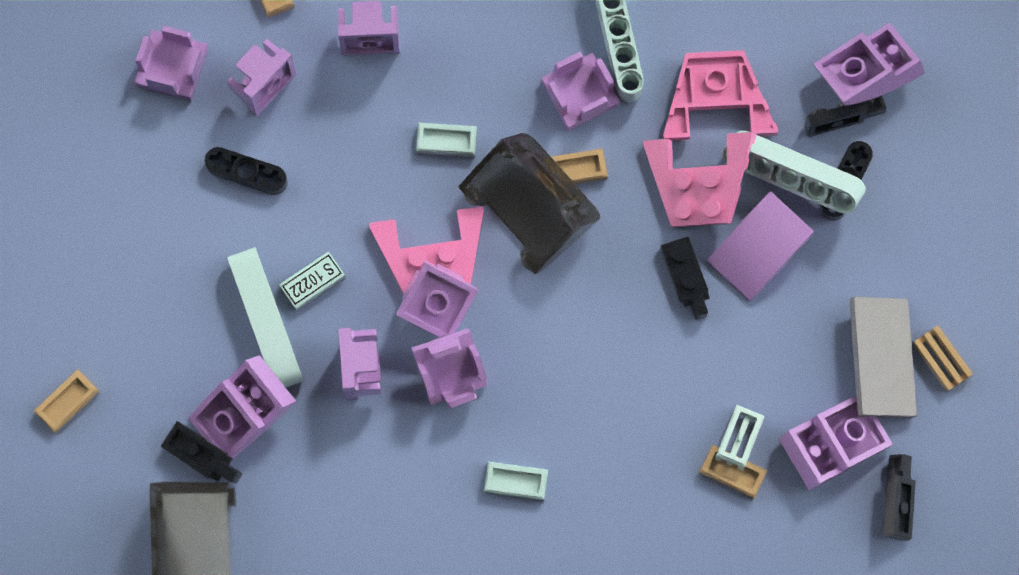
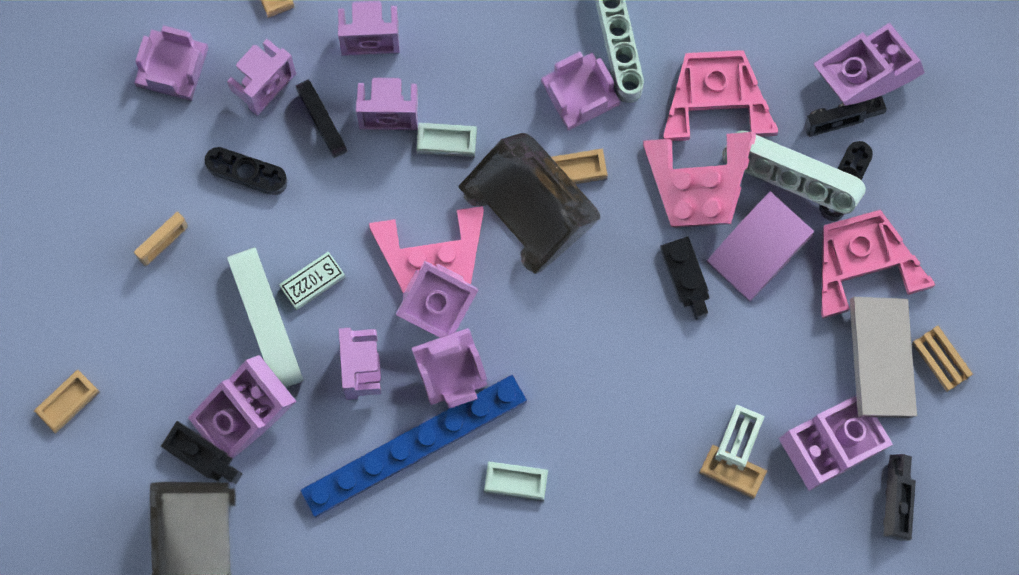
(161, 239): none -> tan tile
(321, 118): none -> black beam
(387, 106): none -> lavender panel
(413, 446): none -> blue plate
(861, 248): none -> bright pink wing

